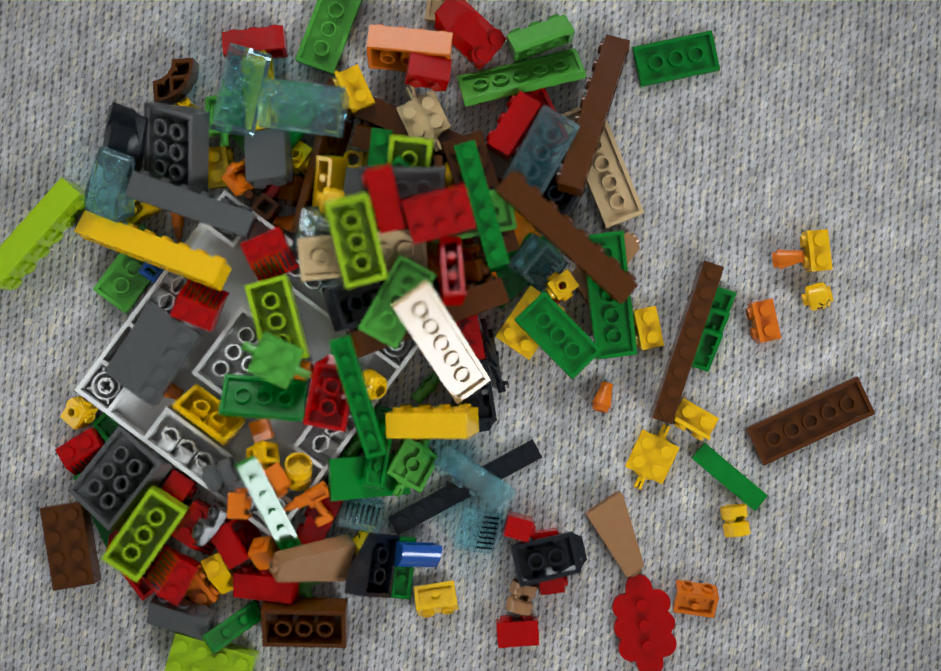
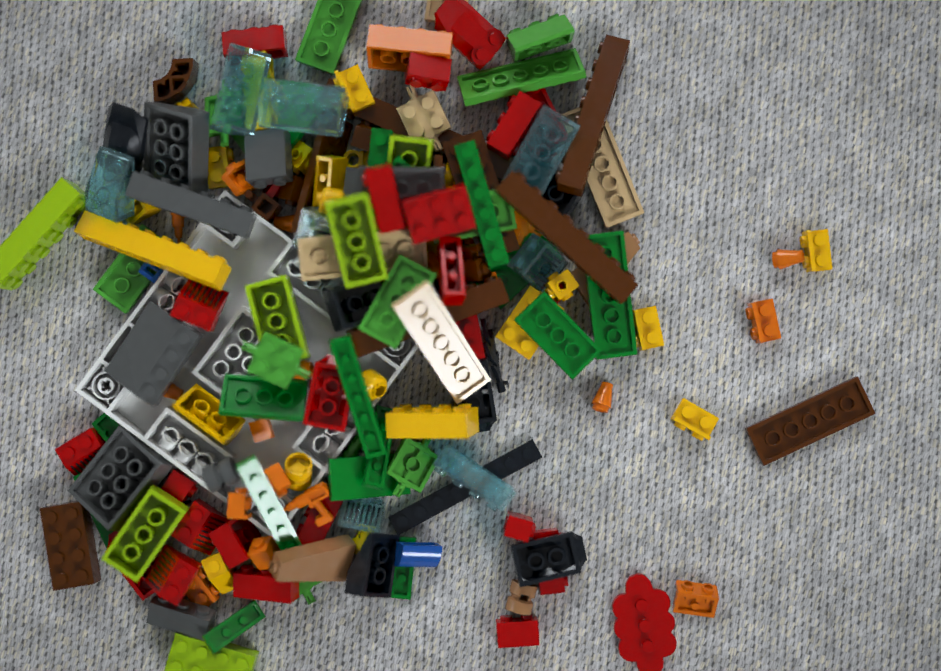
(79, 412): yellow brick -> none
(206, 528): dark grey slope -> none
(265, 452): yellow brick -> none
(269, 254): red slope -> none
(306, 623): reddish brown brick -> none
(426, 387): bright green pin -> none
(435, 599): yellow bracket -> none
(477, 529): clear light blue slope -> none
(616, 530): medium nougat slope -> none
(652, 456): yellow plate -> none
(675, 58): green tile -> none
(686, 341): reddish brown brick -> none
(714, 328): green slope -> none
(729, 476): green tile -> none
(735, 520): yellow wheel -> none
(817, 296): yellow head -> none

